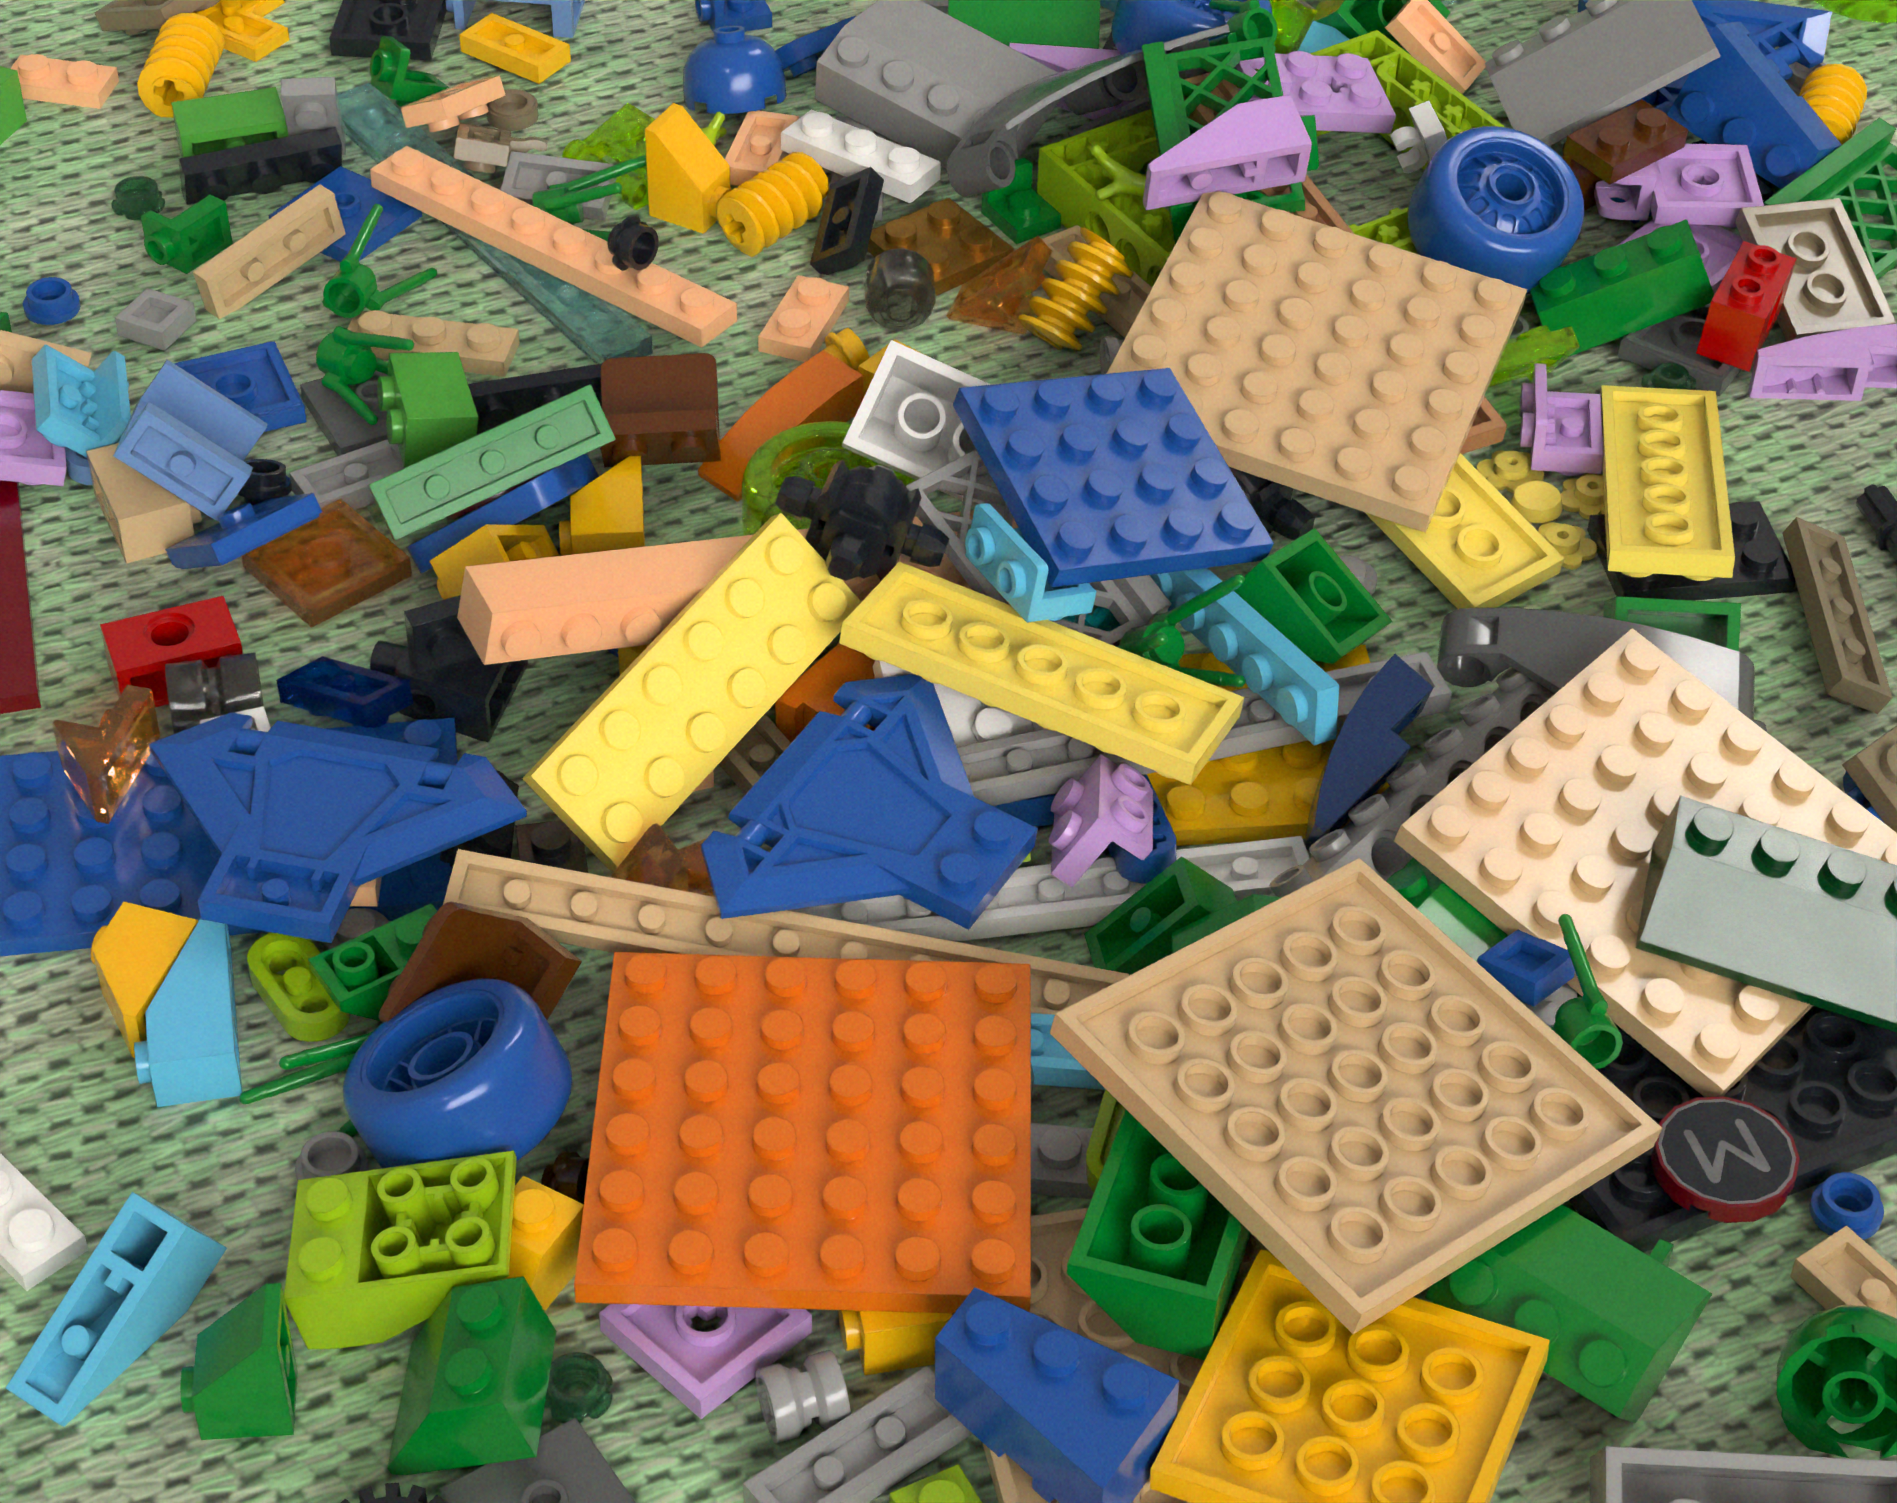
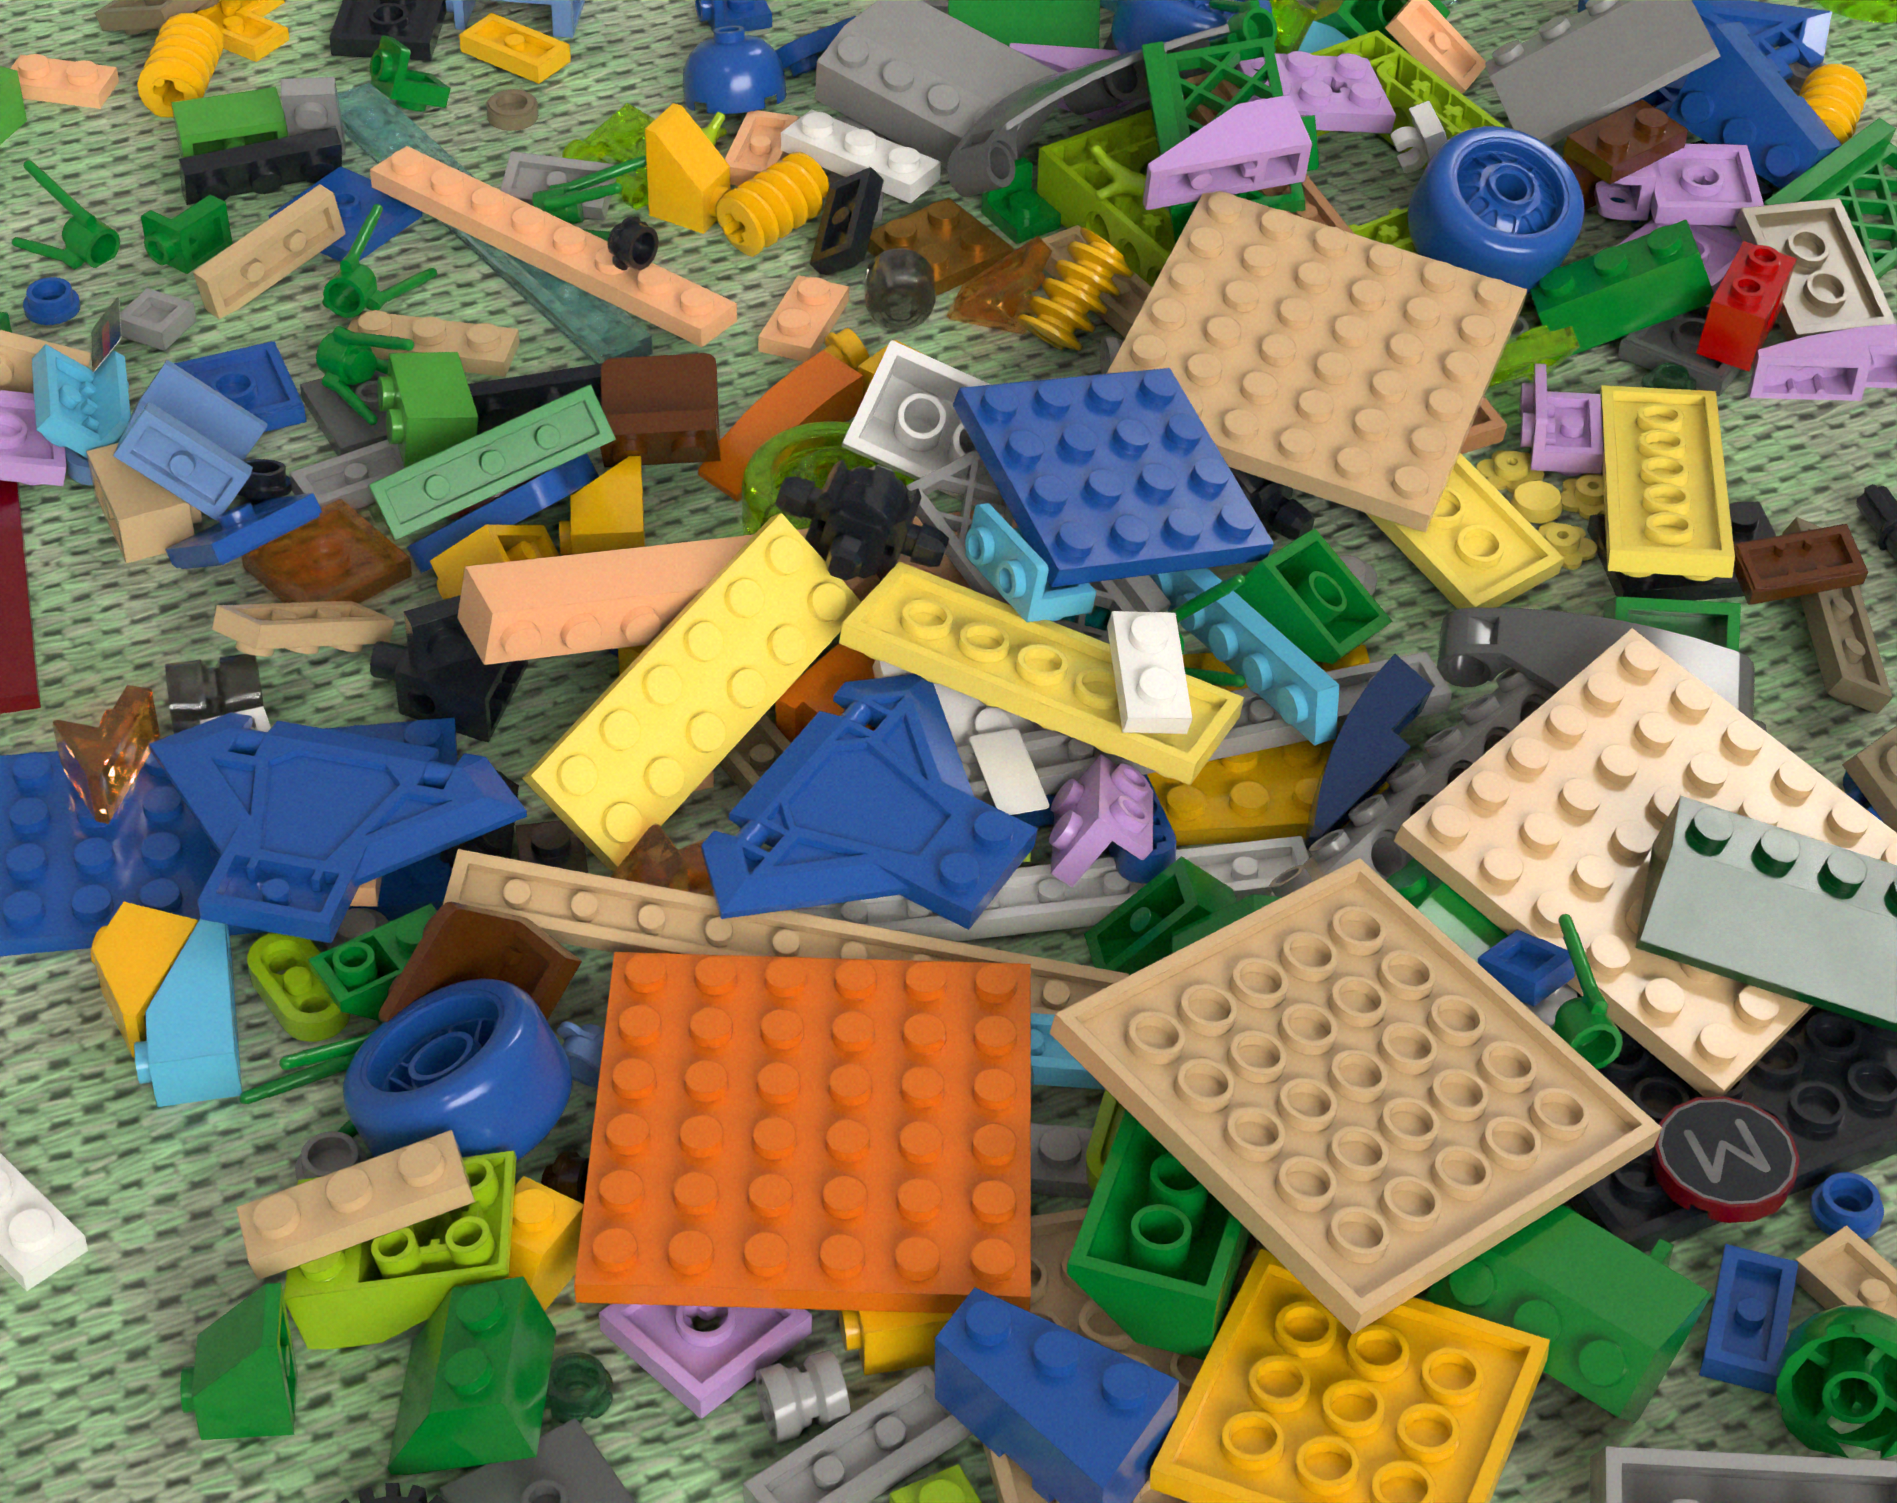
(84, 235): none -> green plant
(106, 334): none -> black sticker
(116, 1308): medium azure slope -> none
(137, 196): clear green plate -> none
(146, 642): red brick -> none
(301, 626): none -> tan plate
(345, 692): clear blue plate -> none
(354, 1205): none -> tan plate
(459, 101): light nougat plate -> none
(486, 147): dark tan plate -> none
(583, 1051): none -> medium blue plate
(1009, 772): none -> white sticker
(1149, 672): none -> white plate
(1749, 1318): none -> blue plate
(1798, 564): none -> reddish brown plate

